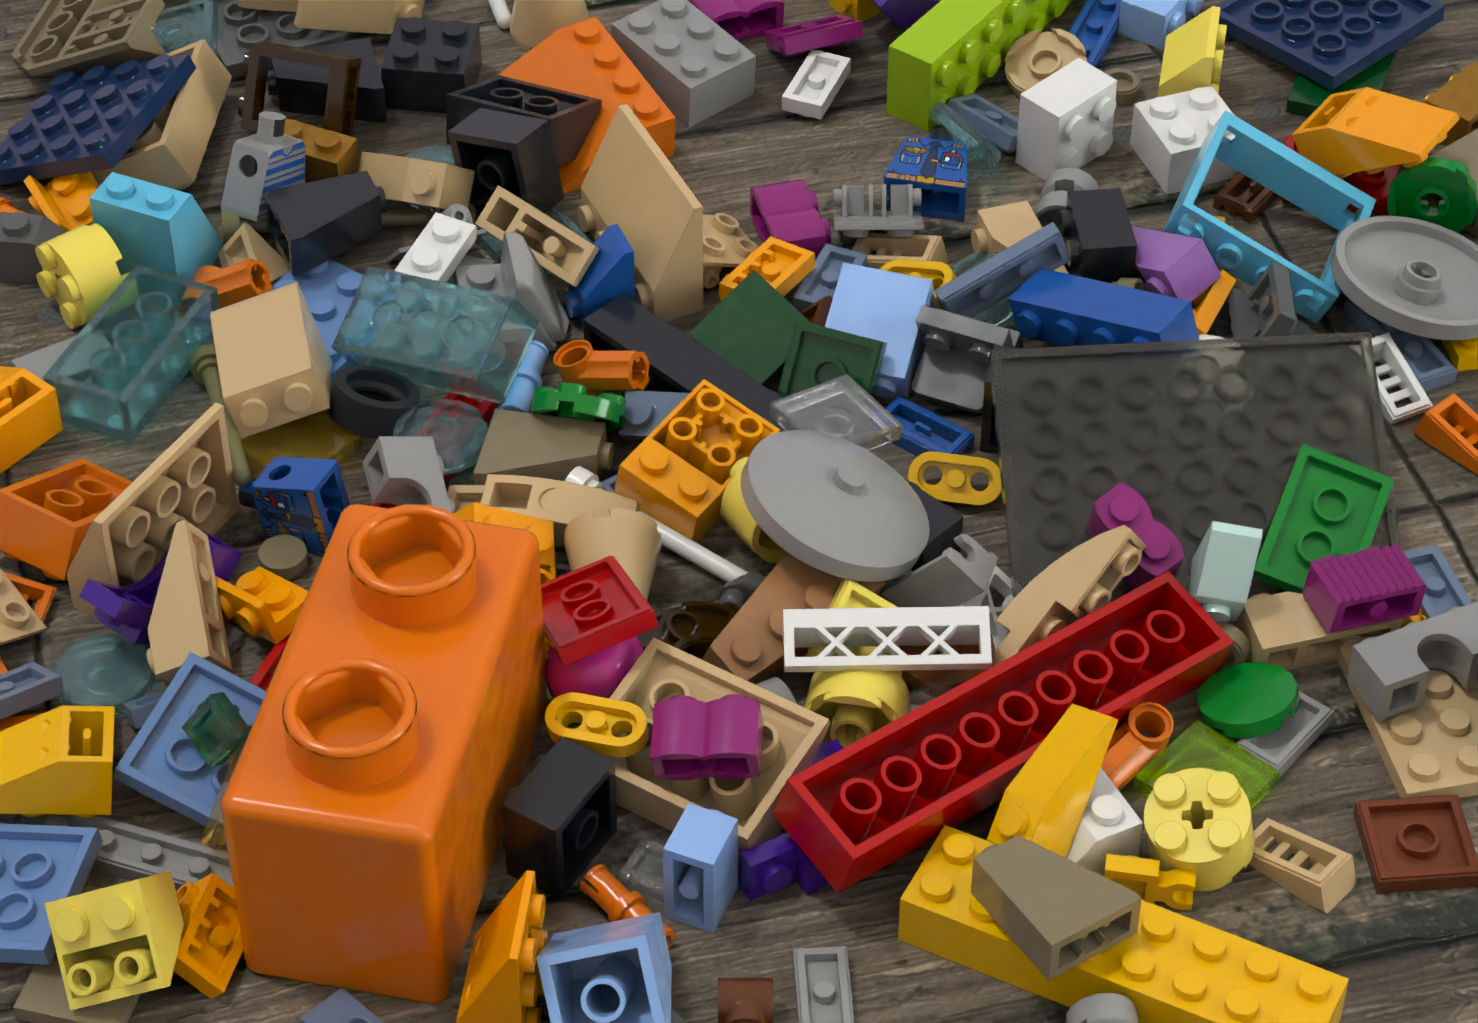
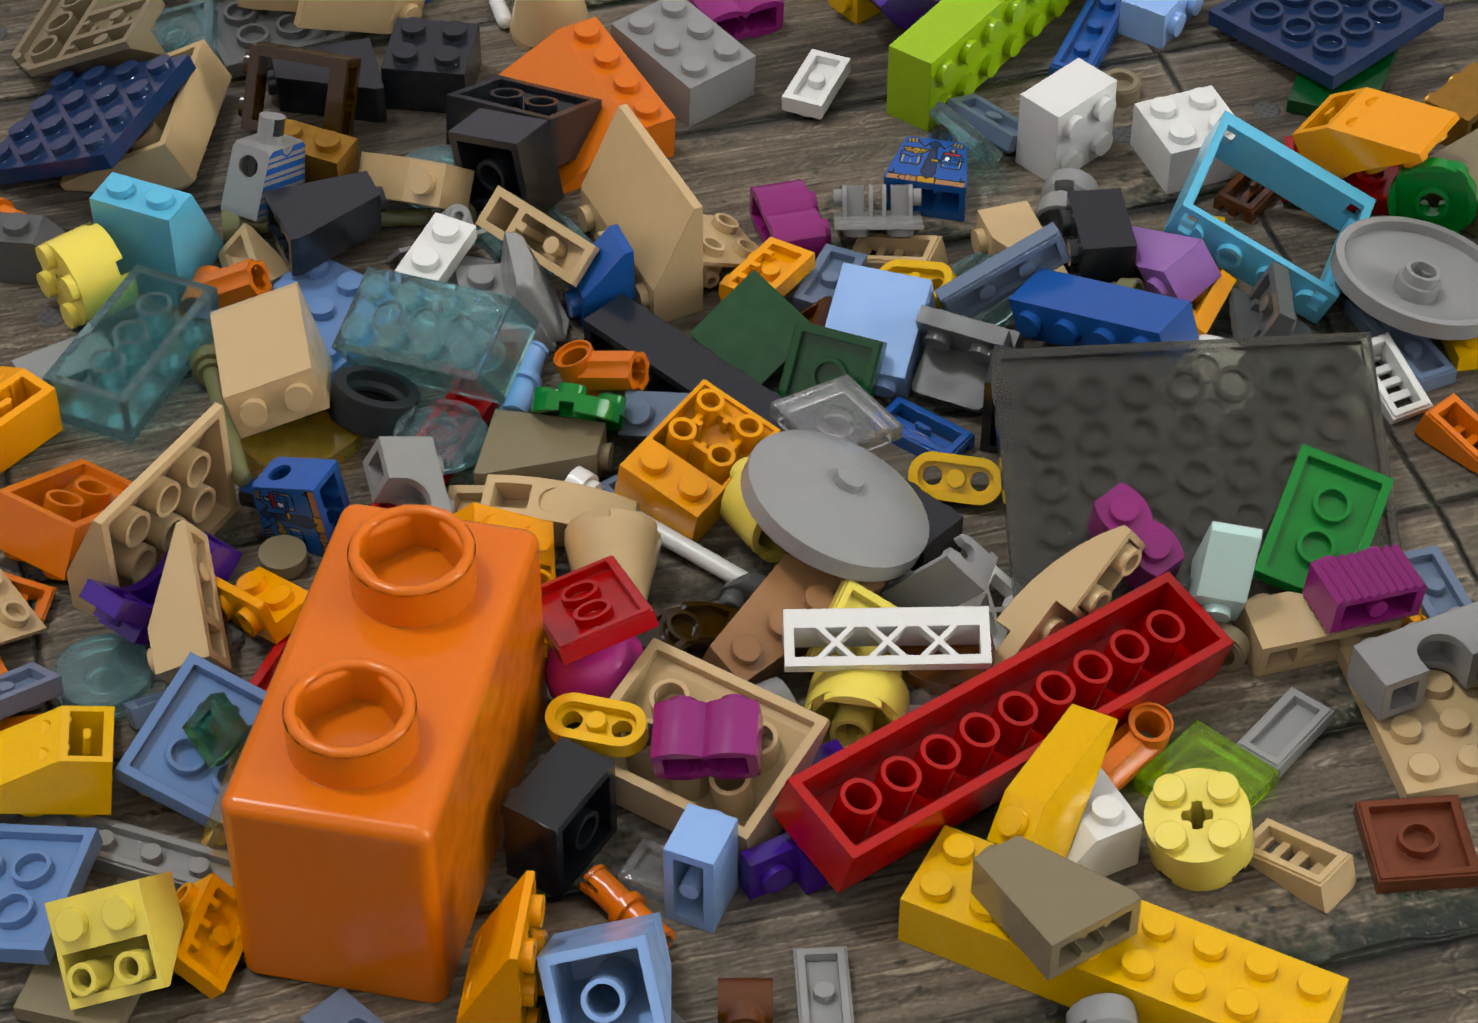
(64, 199): light orange bracket -> none
(813, 34): magenta plate -> none
(1039, 56): tan tile -> none
(1151, 884): yellow plate -> none
(1193, 54): light yellow slope -> none
(1248, 699): green tile -> none

